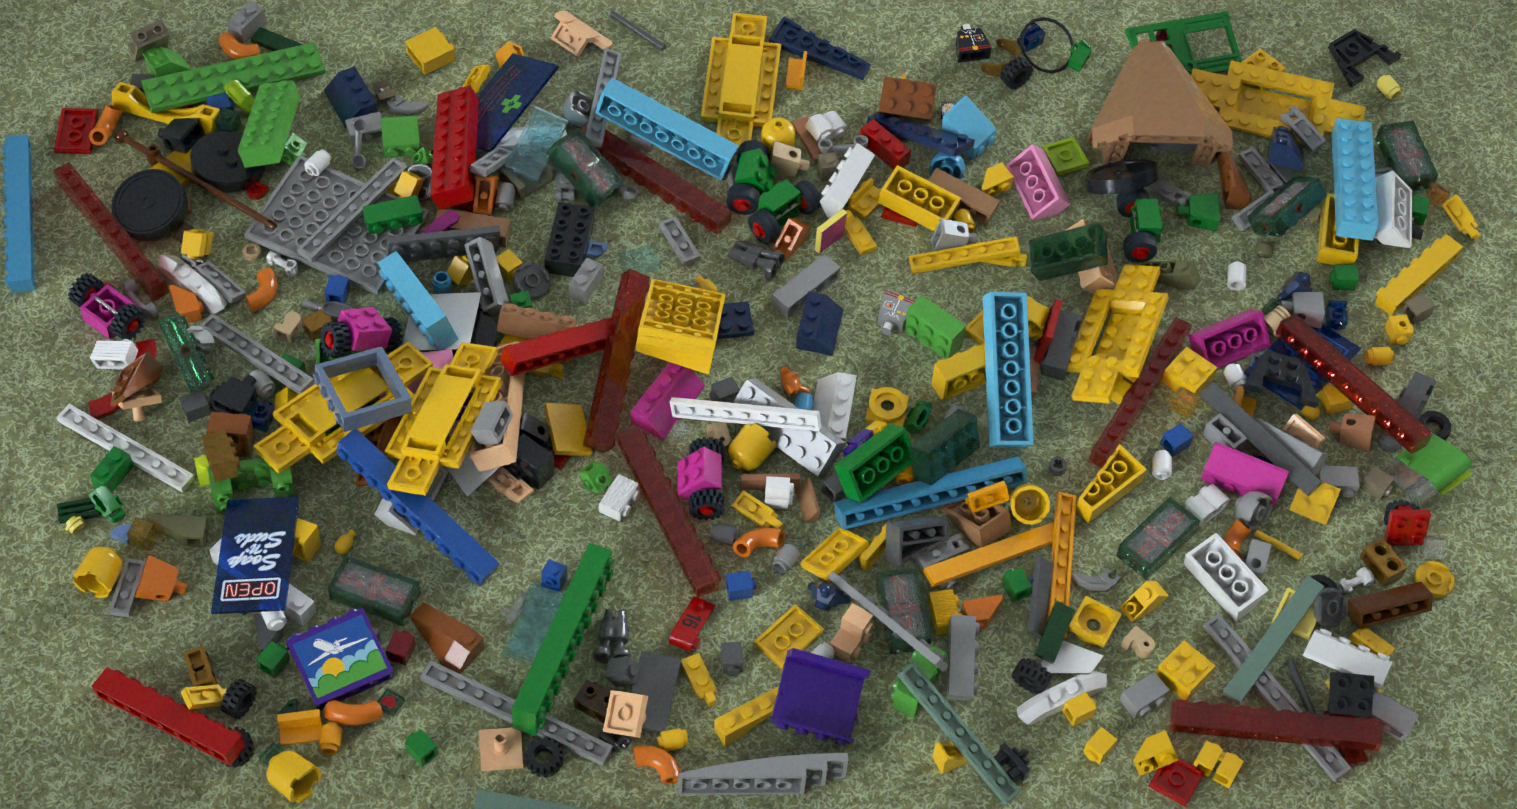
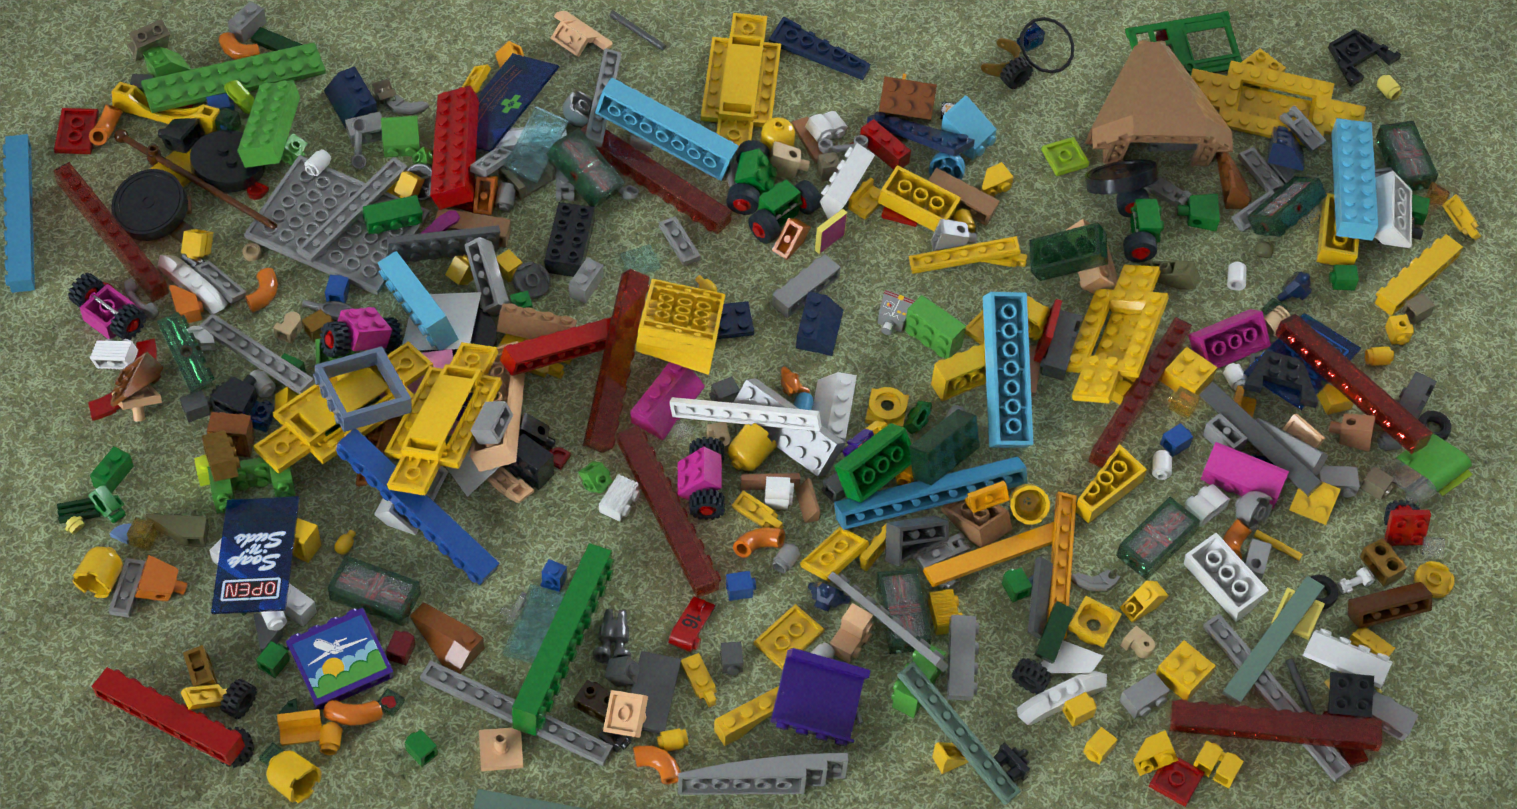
(140, 455): white plate -> none
(290, 266): white bar -> none
(430, 50): yellow brick -> none
(442, 283): dark azure brick -> none
(544, 768): black tyre -> none
(567, 429): yellow tile -> none
(595, 249): medium blue tile -> none
(724, 533): dark grey brick -> none
(752, 257): dark grey piece -> none
(796, 73): light orange panel -> none
(859, 235): yellow hinge -> none
(972, 44): black torso -> none
(983, 609): orange slope -> none
(1038, 183): bright pink slope -> none
(1056, 471): dark grey bush -> none
(1080, 55): green piece -> none
(1307, 306): light grey torso -> none
(1311, 413): yellow cylinder -> none
(1329, 607): dark grey tile -> none
(1336, 314): clear blue brick -> none

